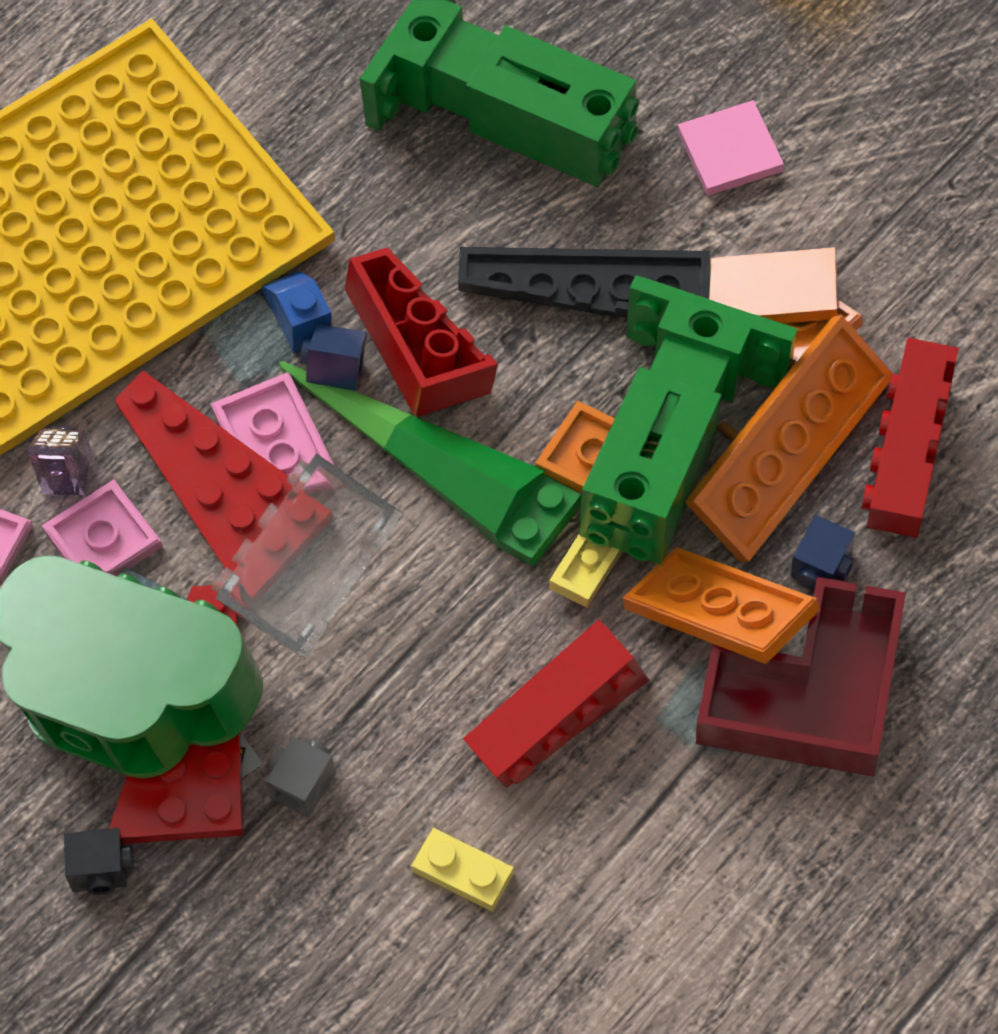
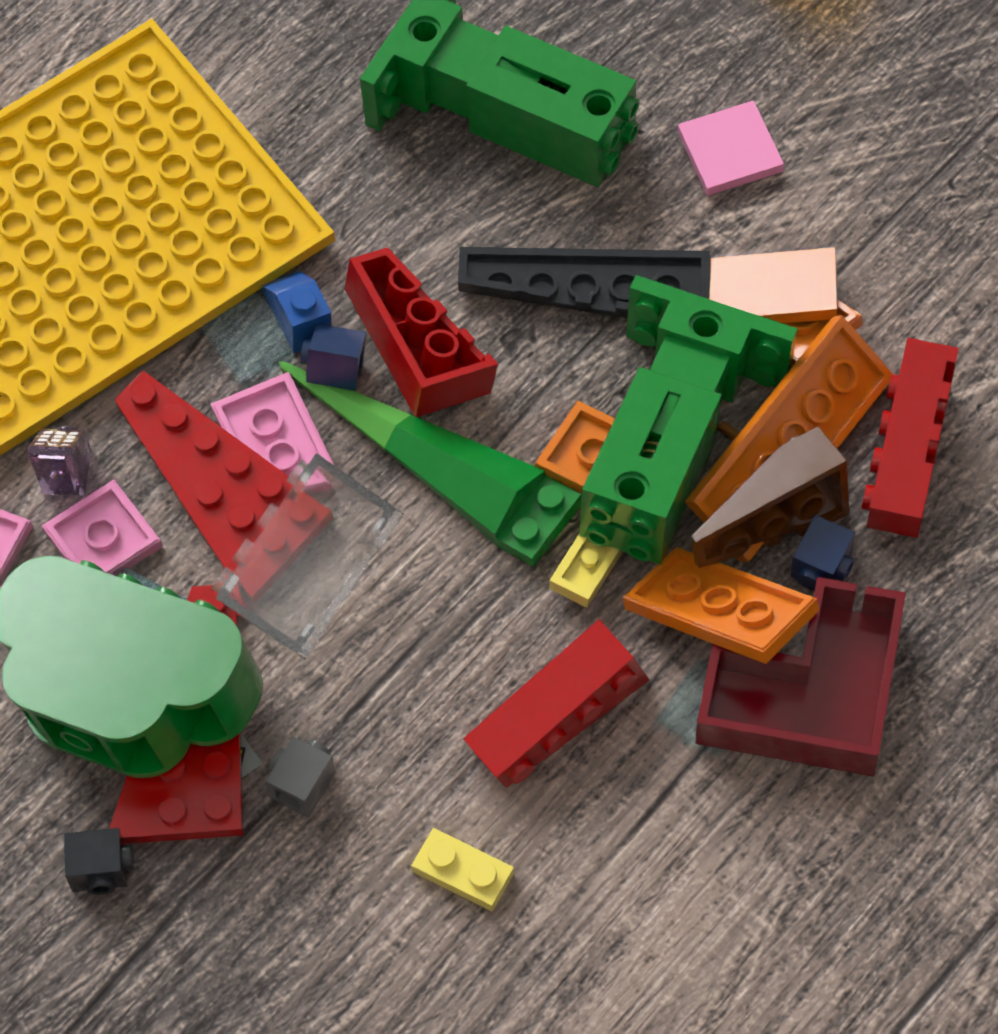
(777, 499): none -> reddish brown wedge

